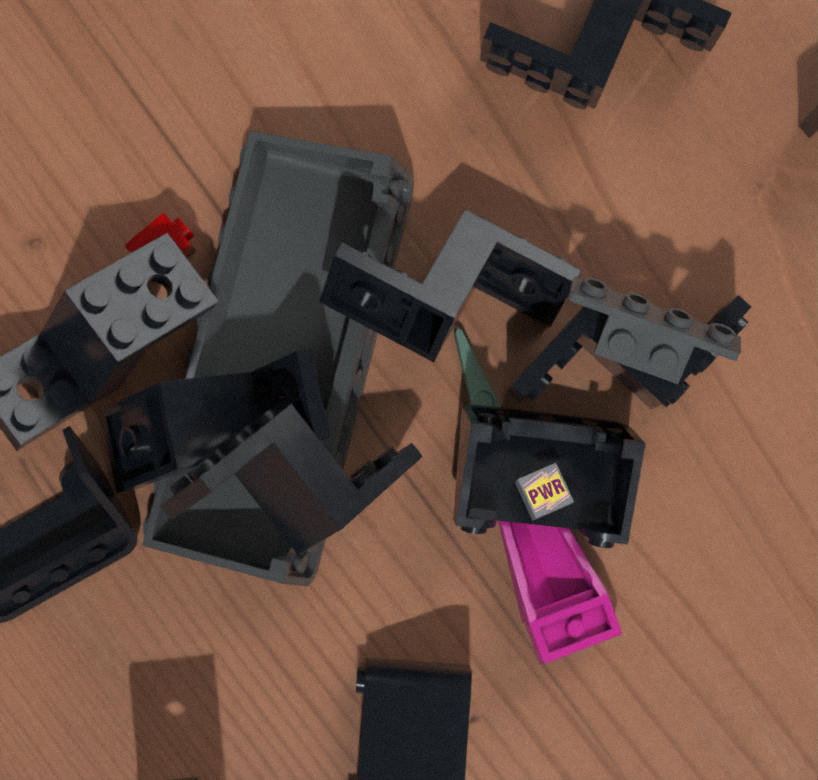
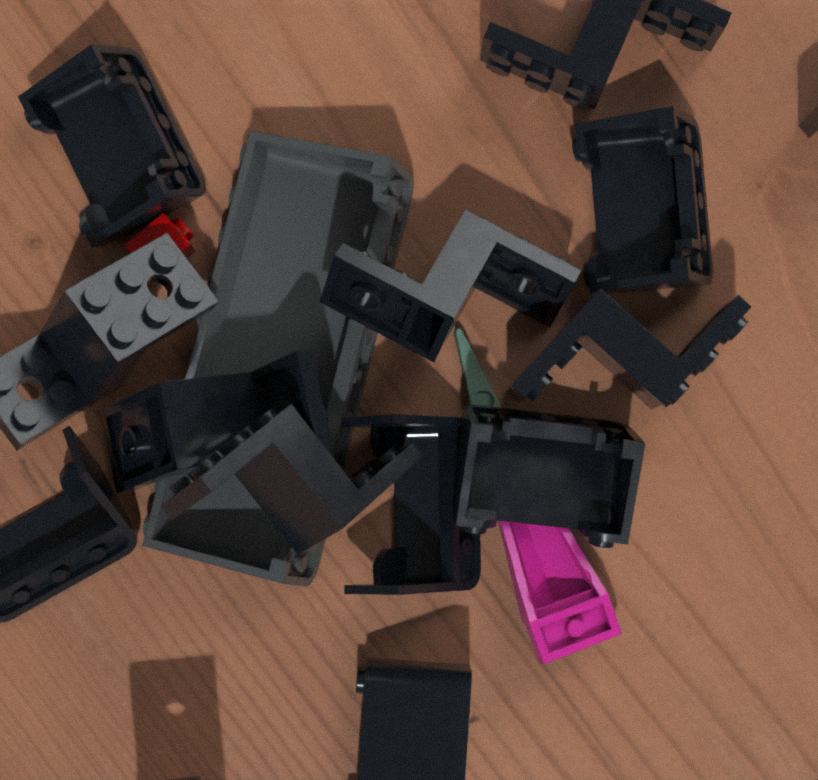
(115, 140): none -> black windscreen
(429, 547): none -> black windscreen
(544, 491): tile -> none
(646, 201): none -> black windscreen
(648, 335): dark grey bracket -> none

